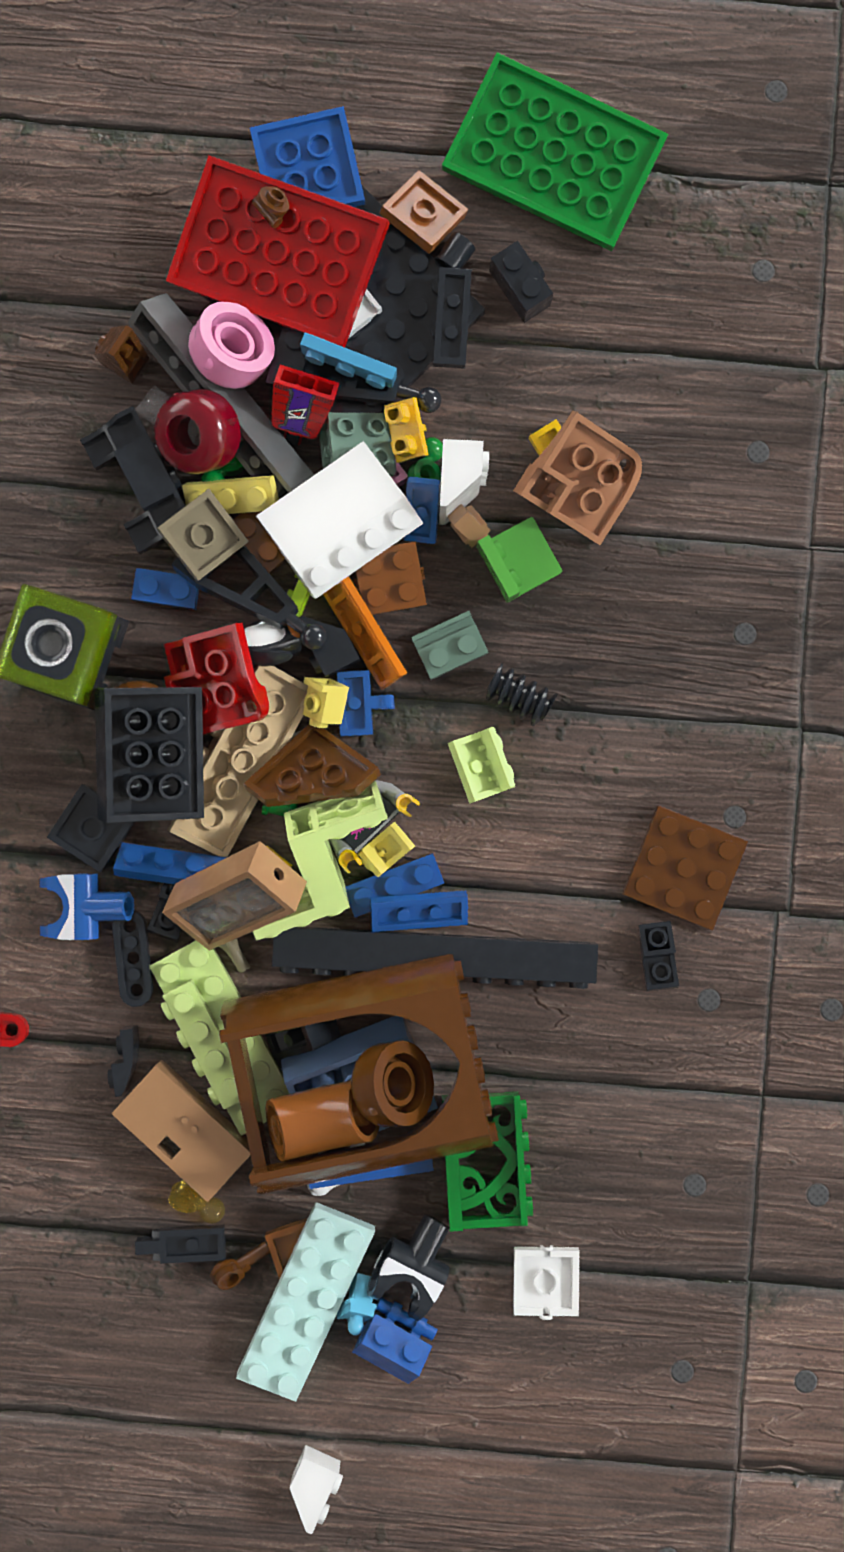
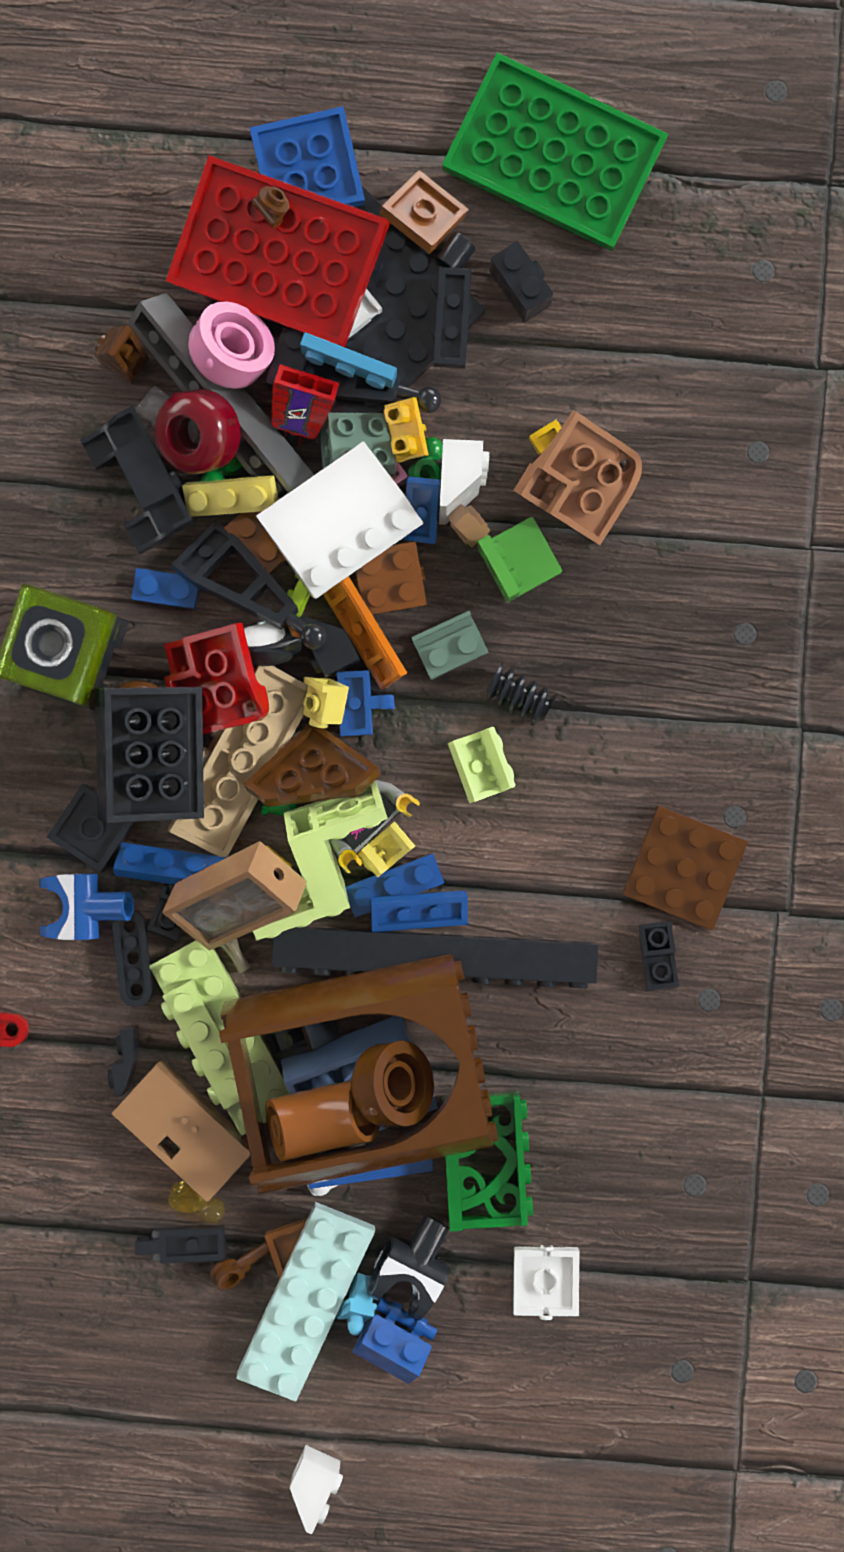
(202, 535): dark tan plate -> none

